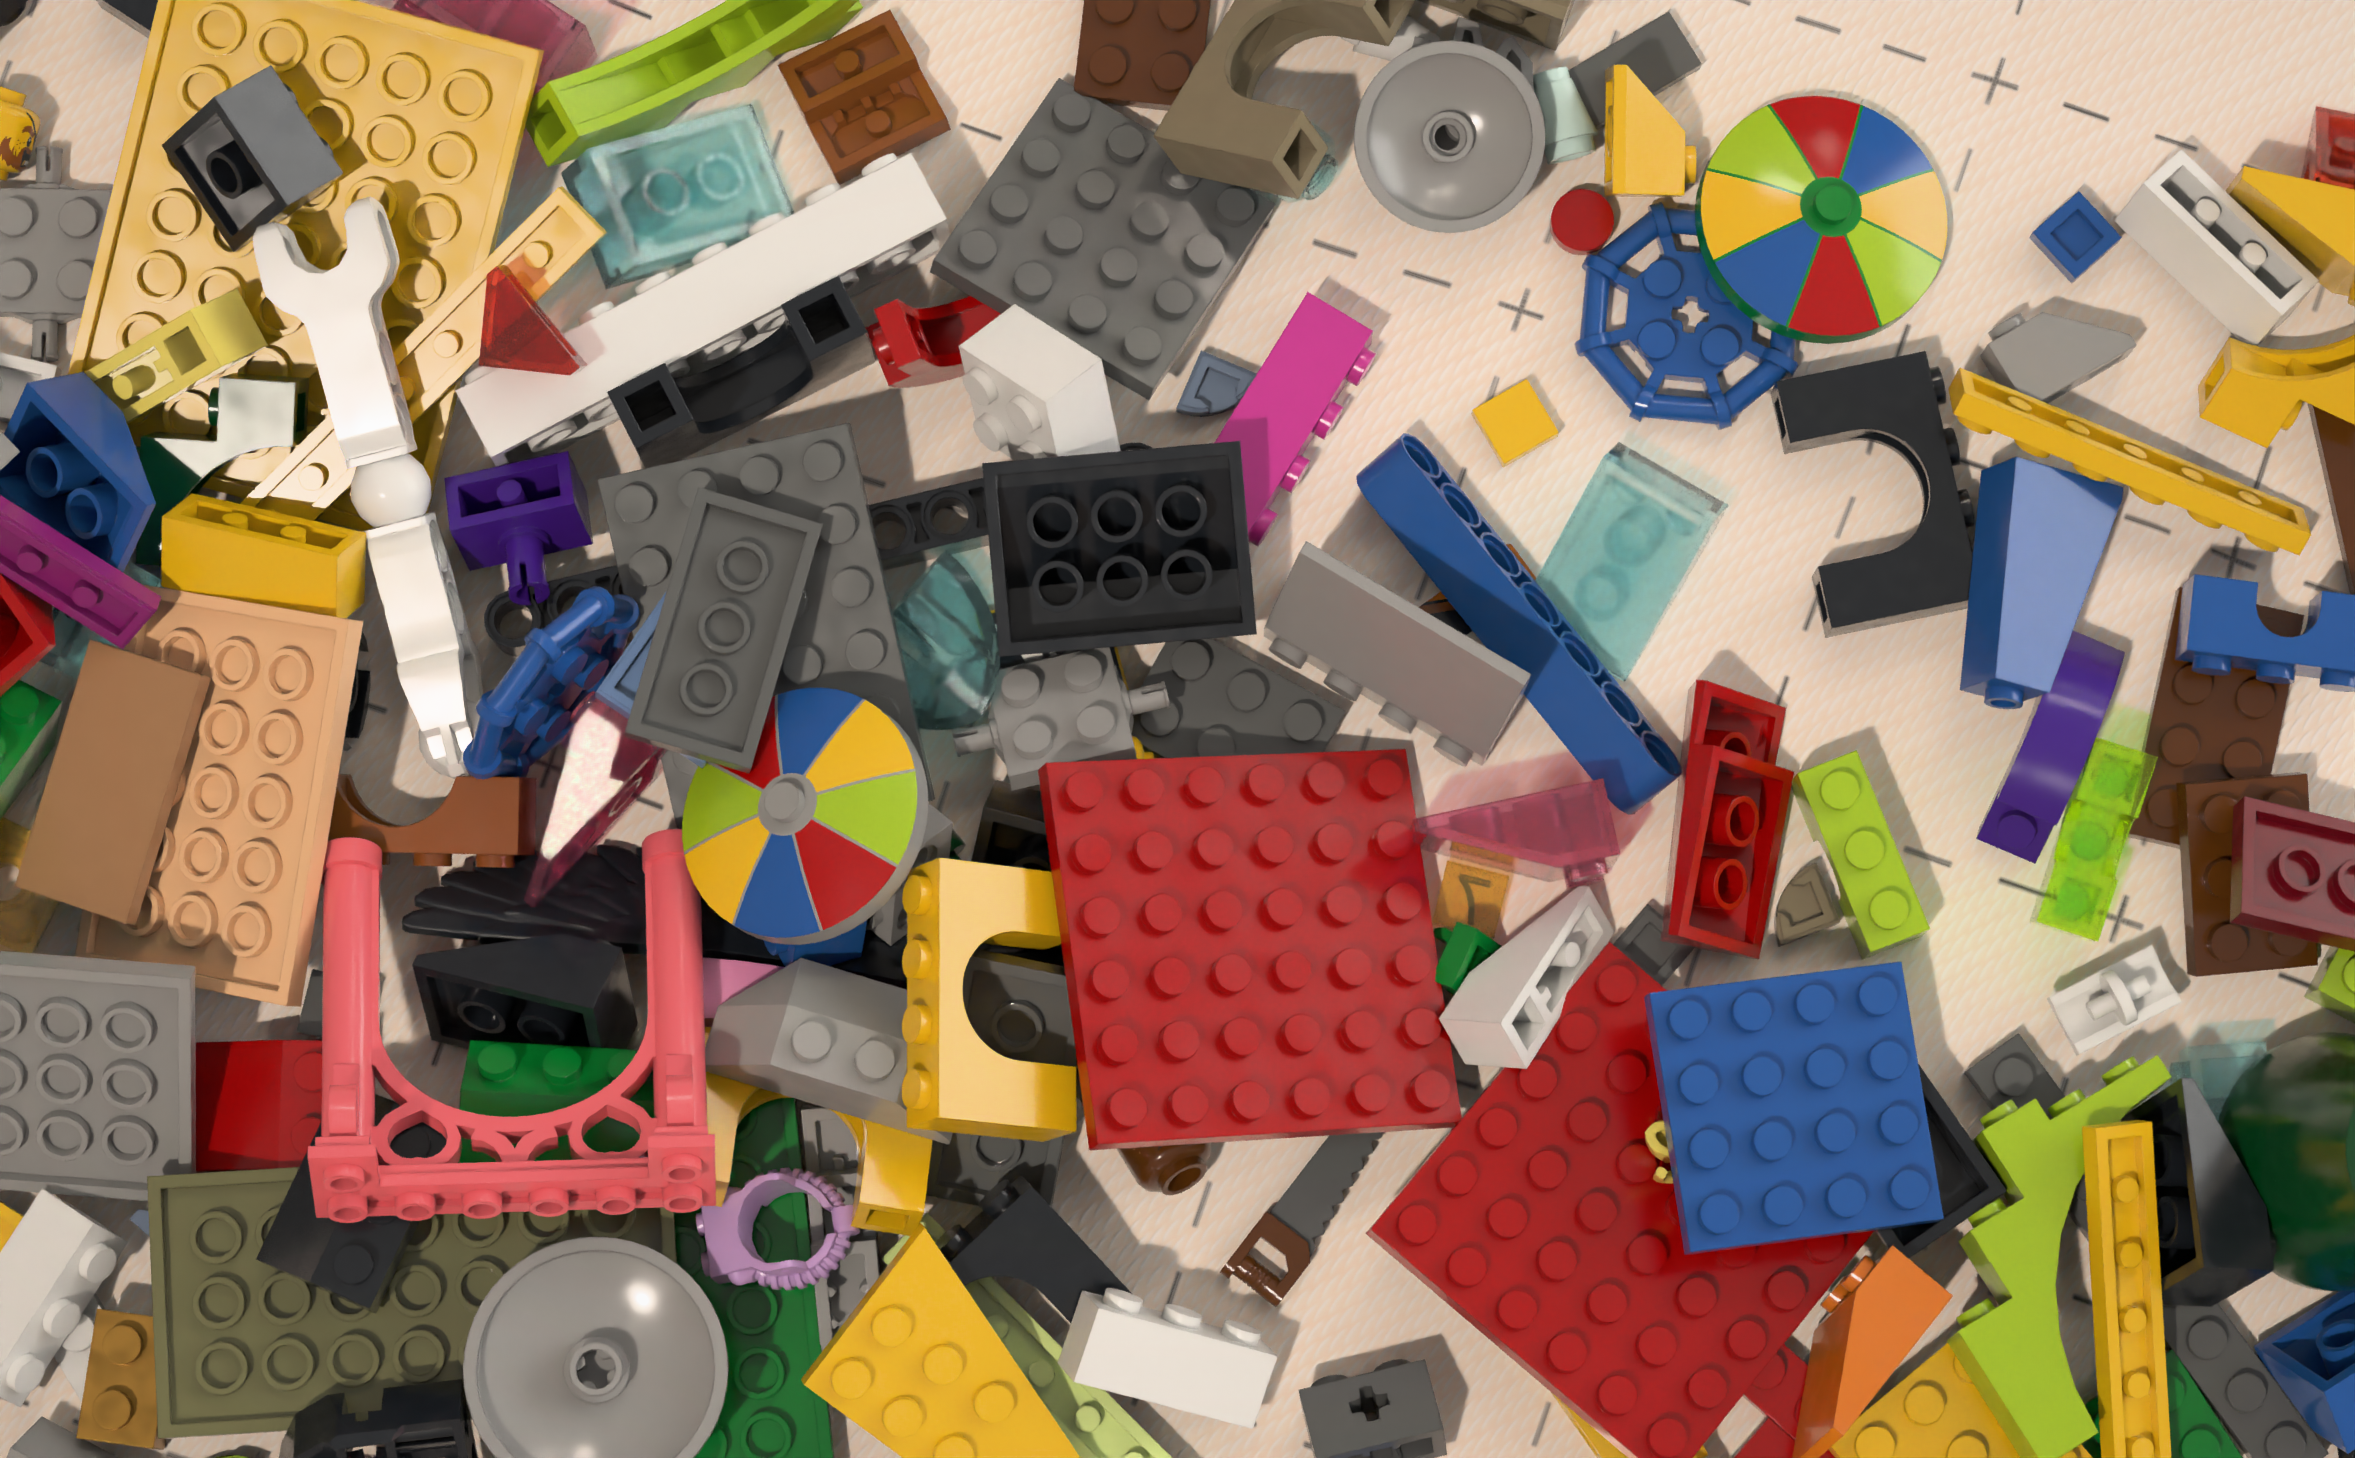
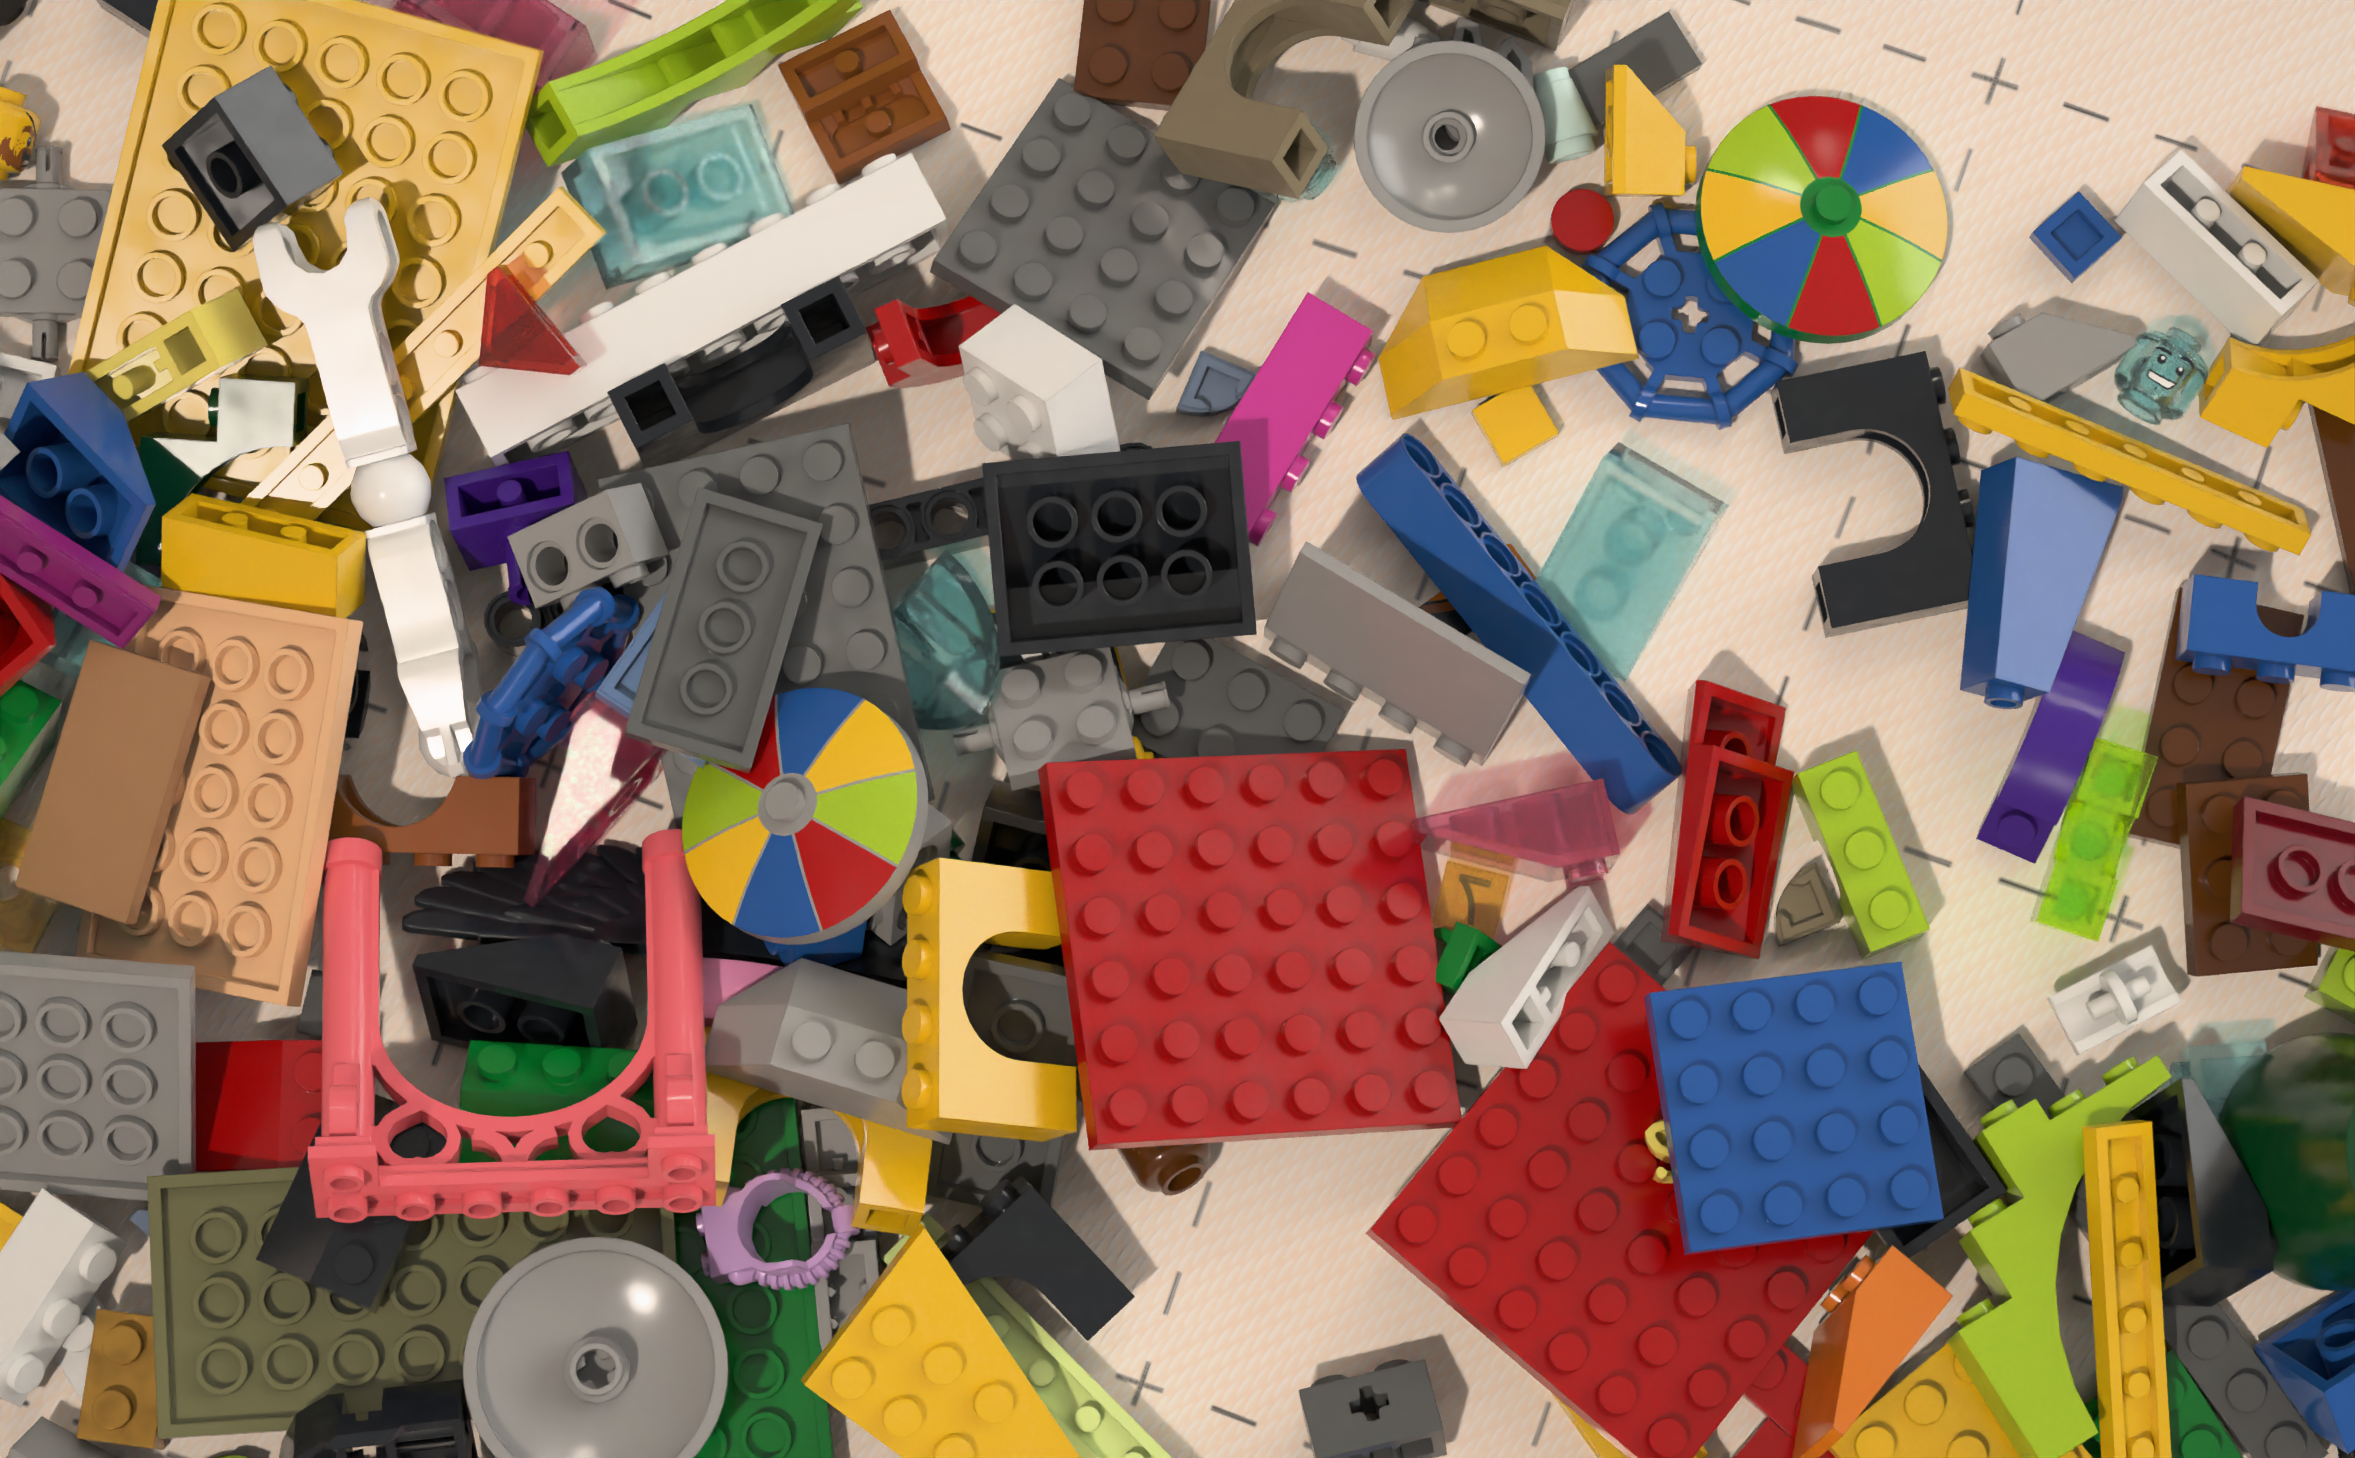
(587, 542): none -> light grey brick
(1168, 1357): white brick -> none
(1300, 1215): piece -> none
(1501, 331): none -> yellow wedge
(2161, 375): none -> clear light blue head

